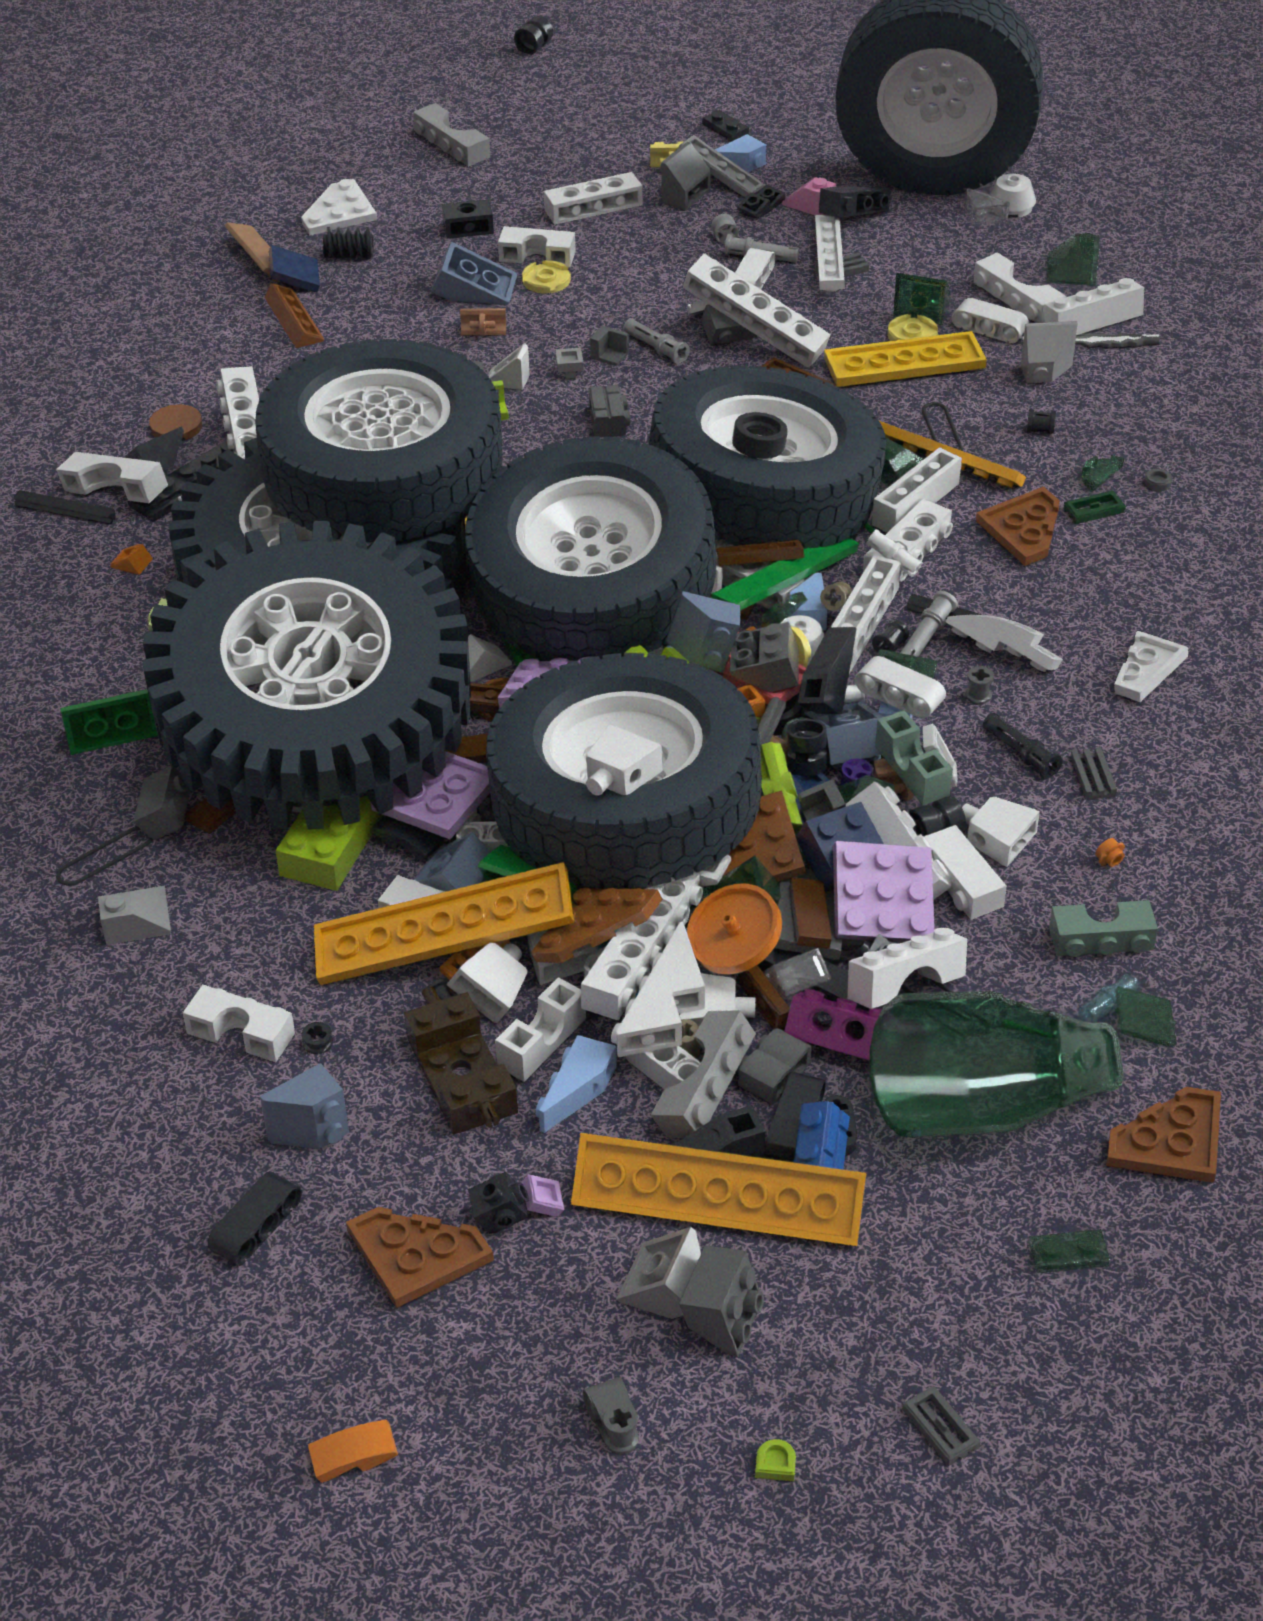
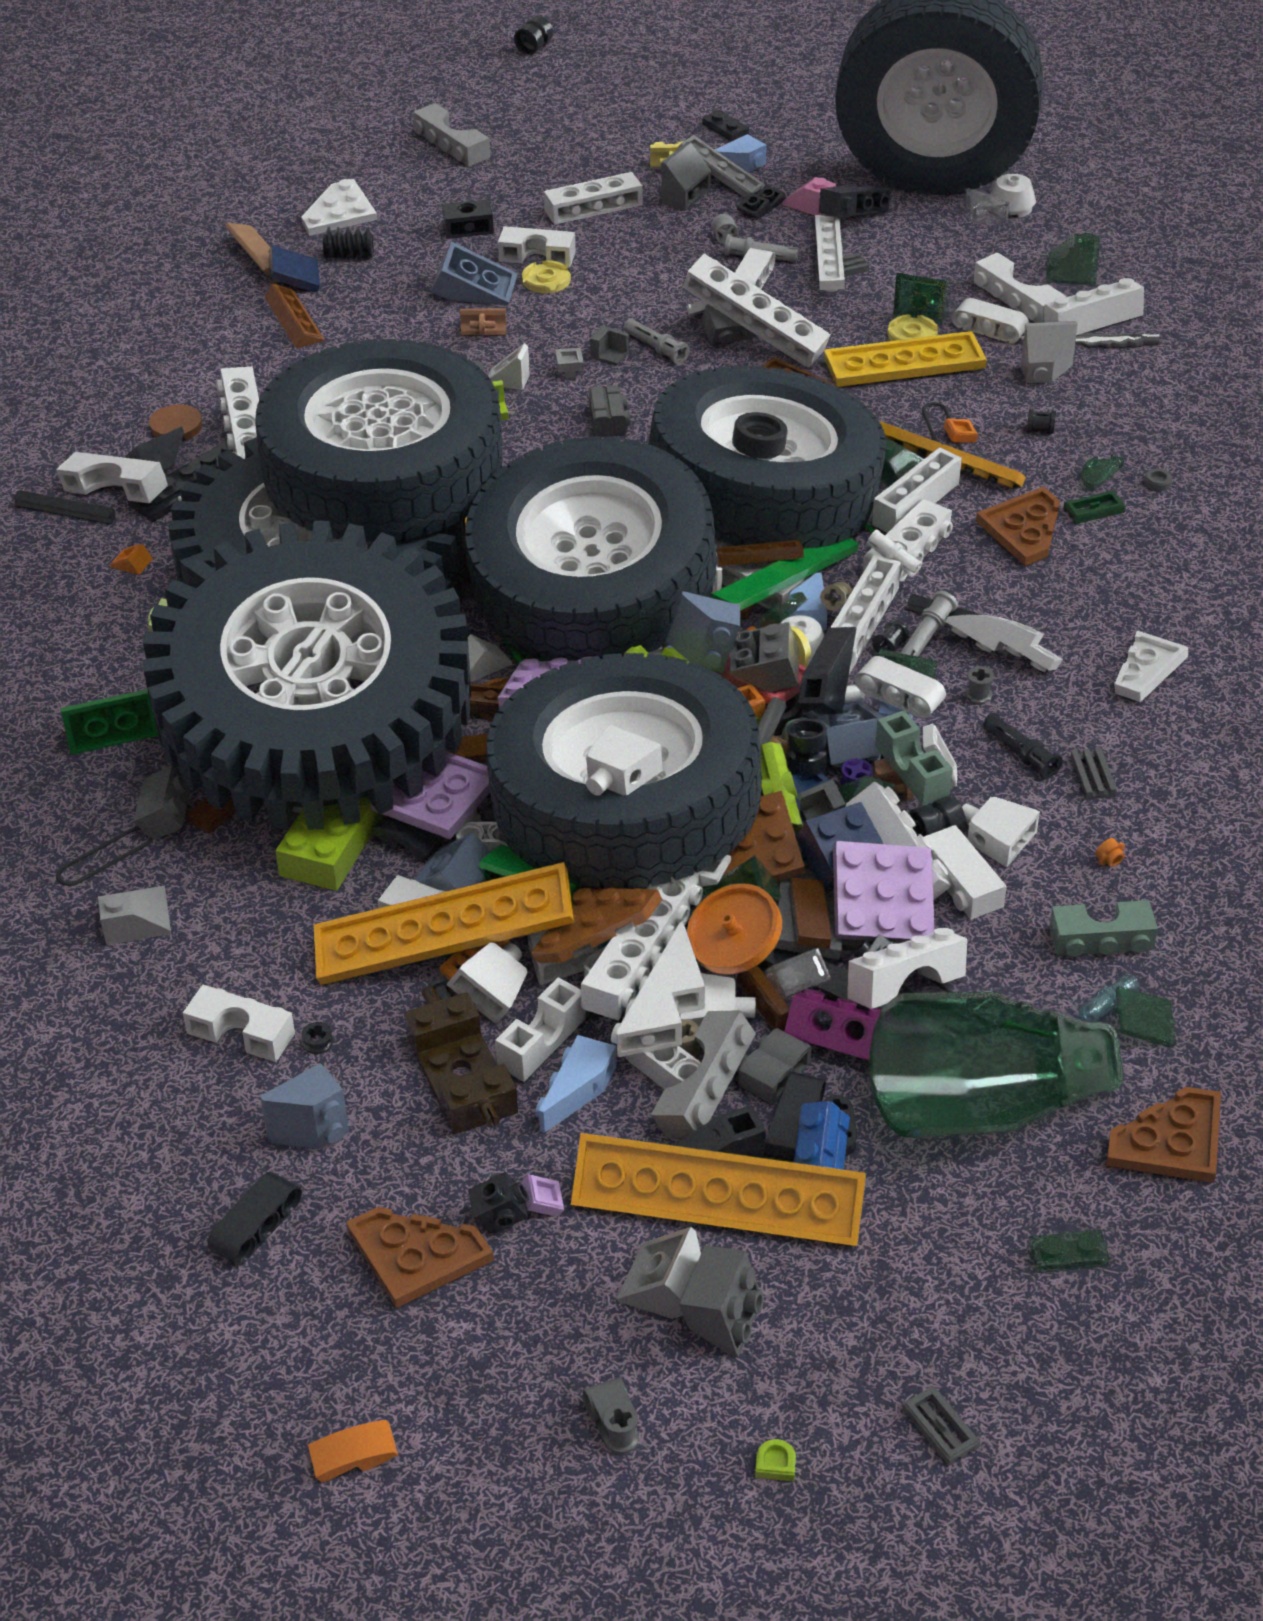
(960, 430): none -> orange tile

